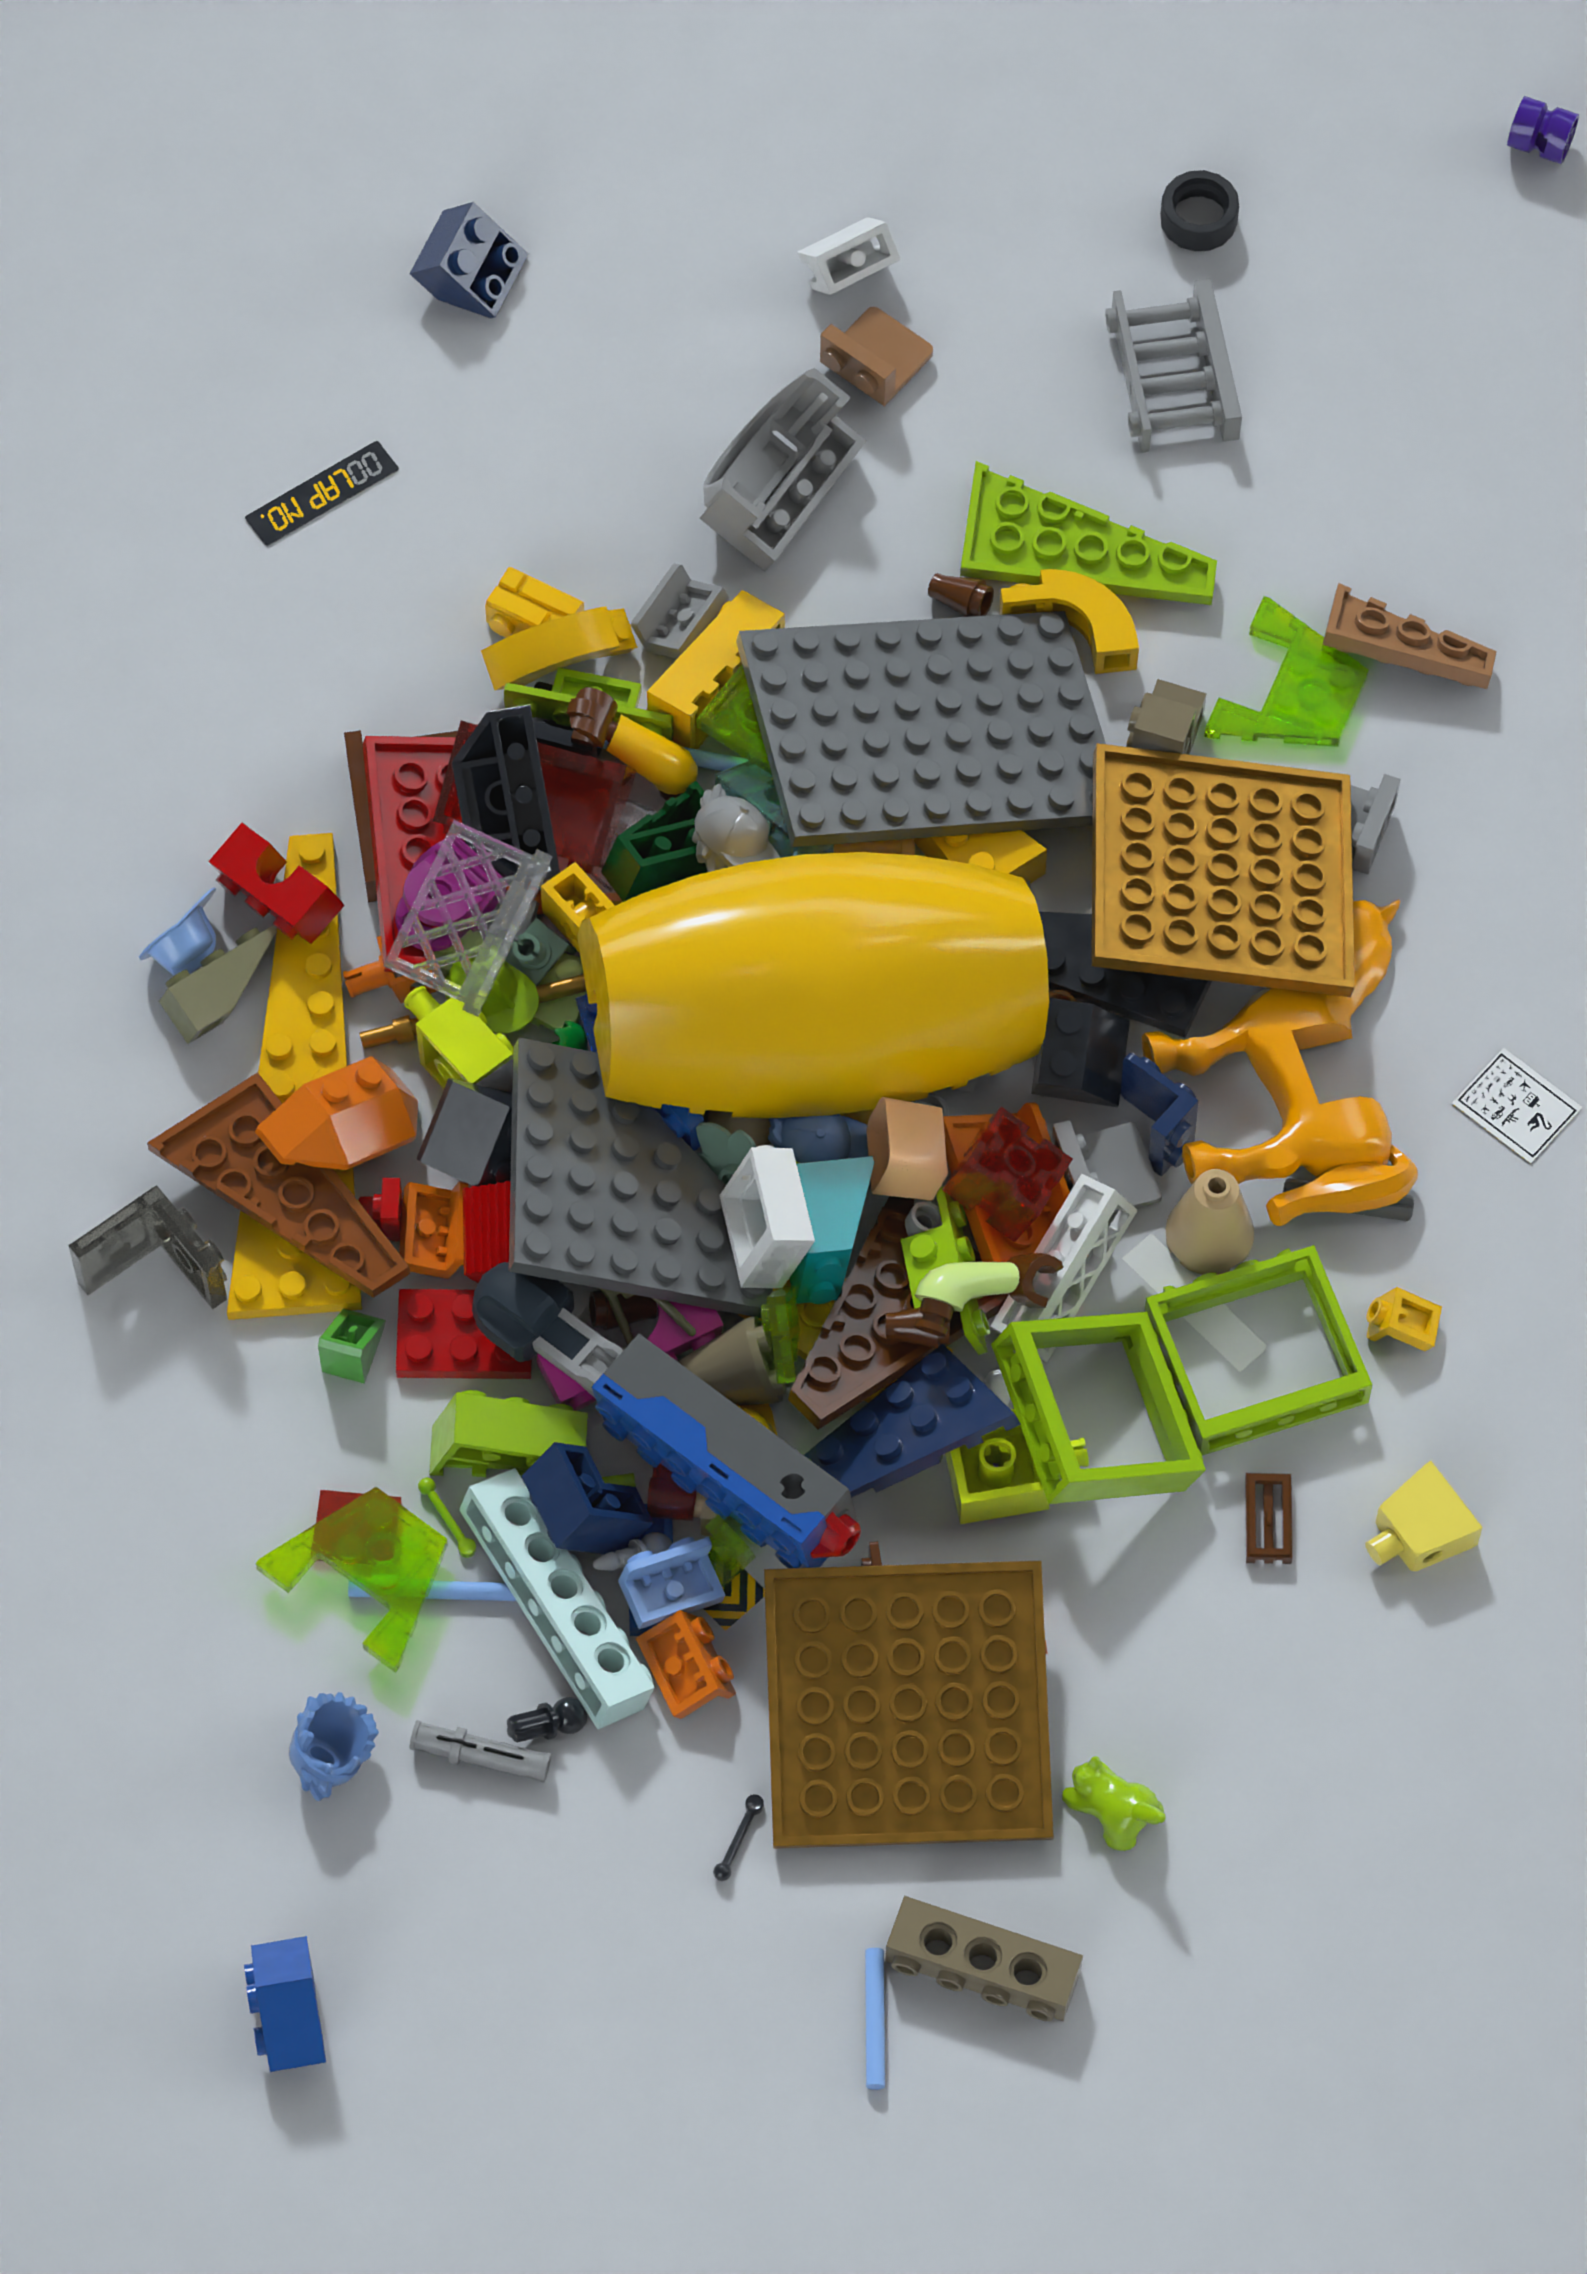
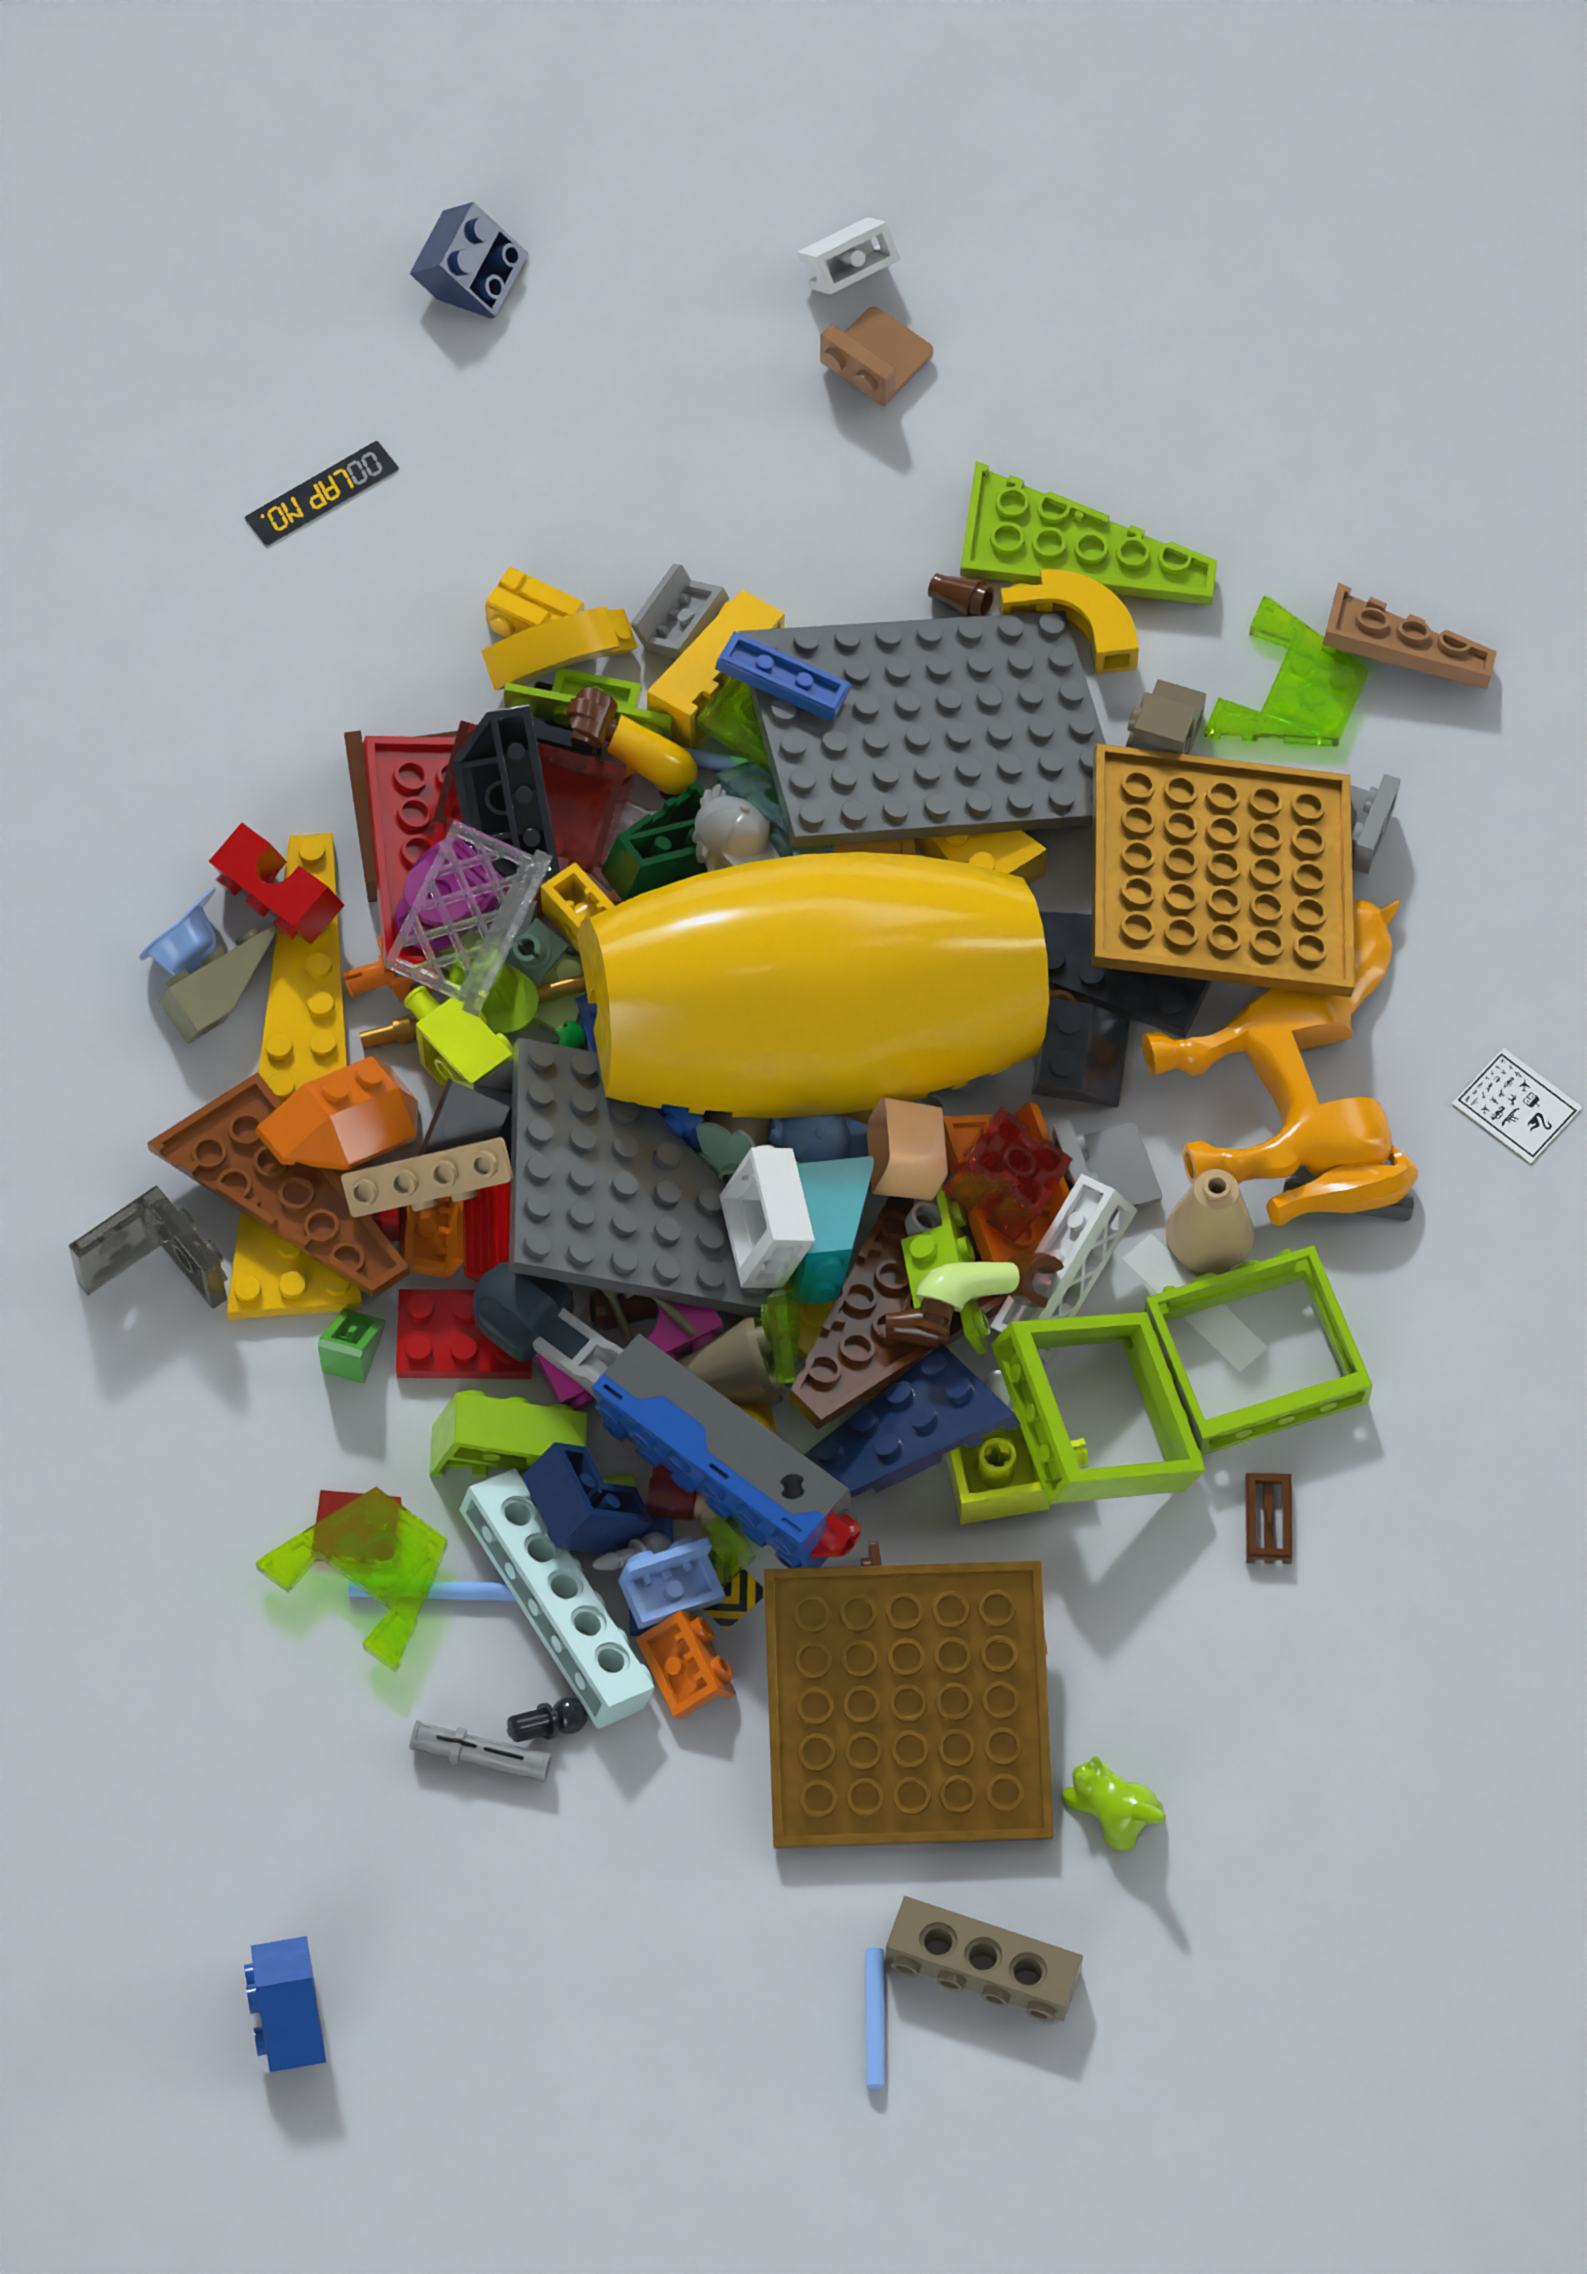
(331, 1742): medium blue hair -> none
(428, 1177): none -> tan bracket
(466, 1546): lime hinge -> none
(754, 1806): black hinge -> none
(759, 461): light grey piece -> none
(783, 676): none -> blue tile
(1167, 1103): dark blue bracket -> none
(1199, 184): black tyre -> none
(1206, 342): light grey fence -> none
(1404, 1318): yellow bracket -> none
(1423, 1522): light yellow torso -> none
(1543, 129): dark purple wheel -> none

